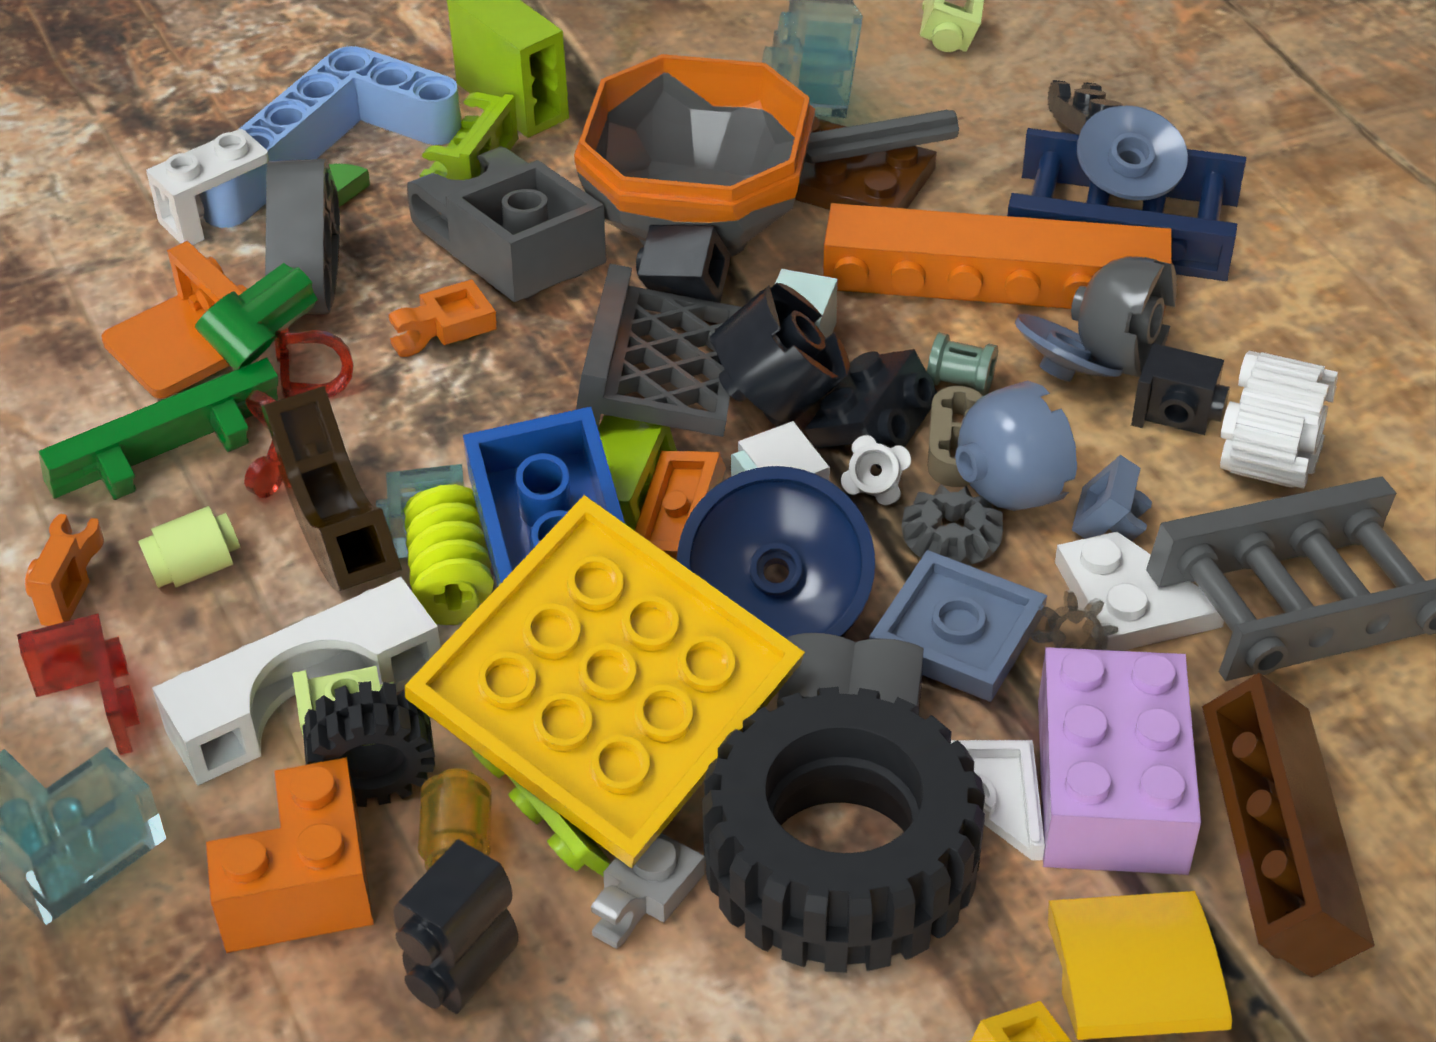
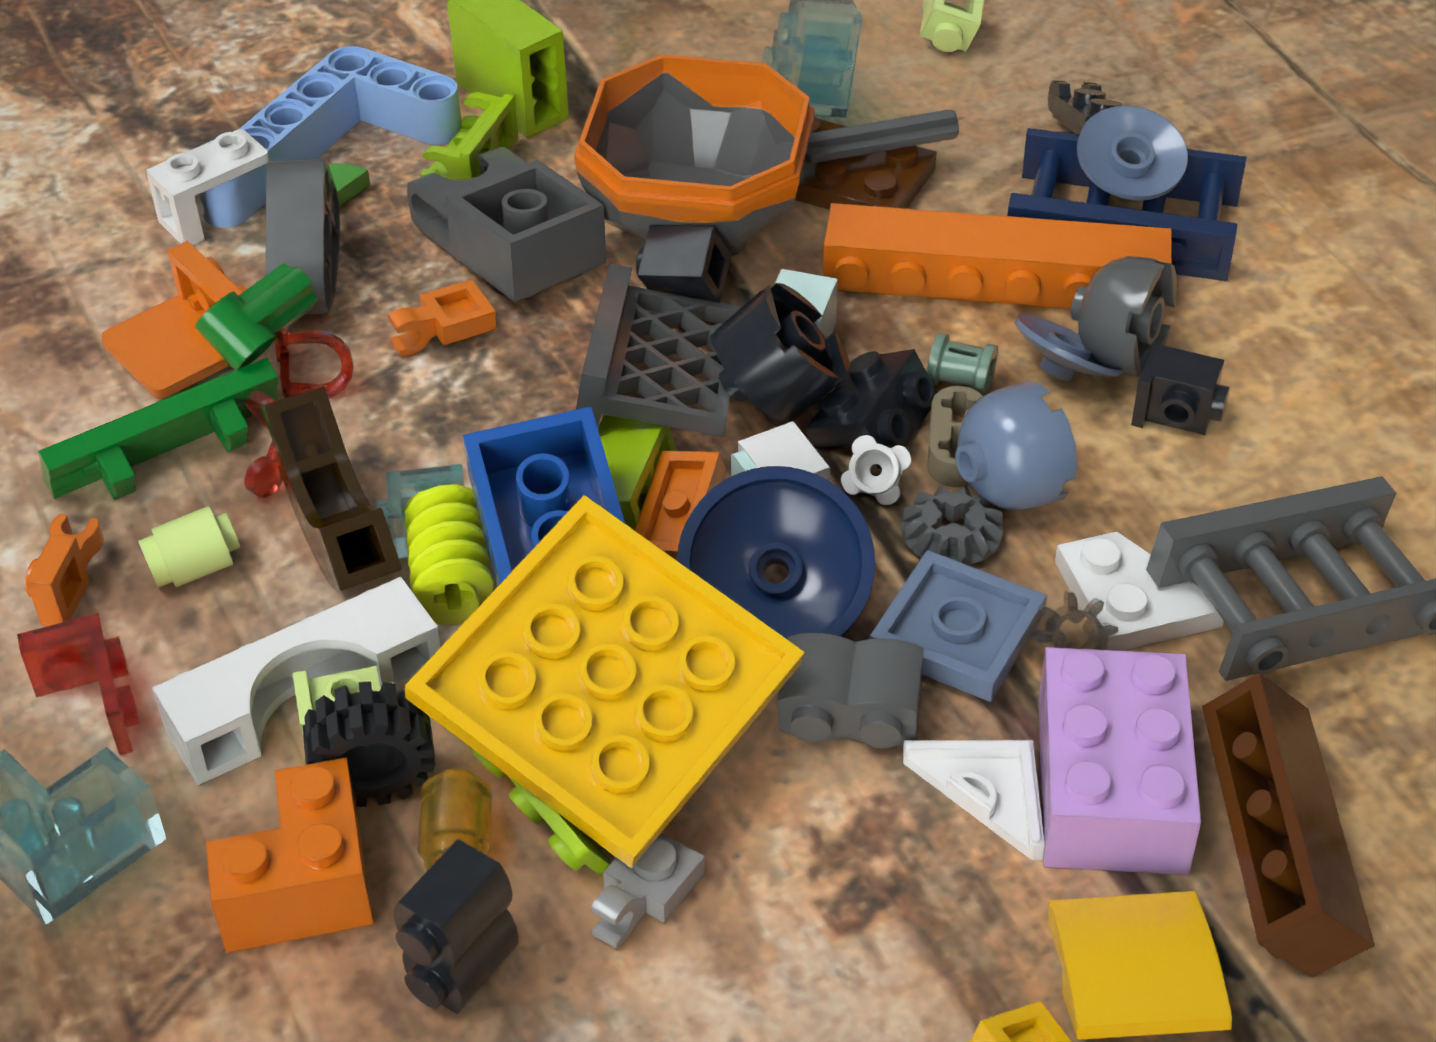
(837, 903): black tyre -> none
(1112, 502): sand blue tile -> none
(1279, 419): white brick -> none

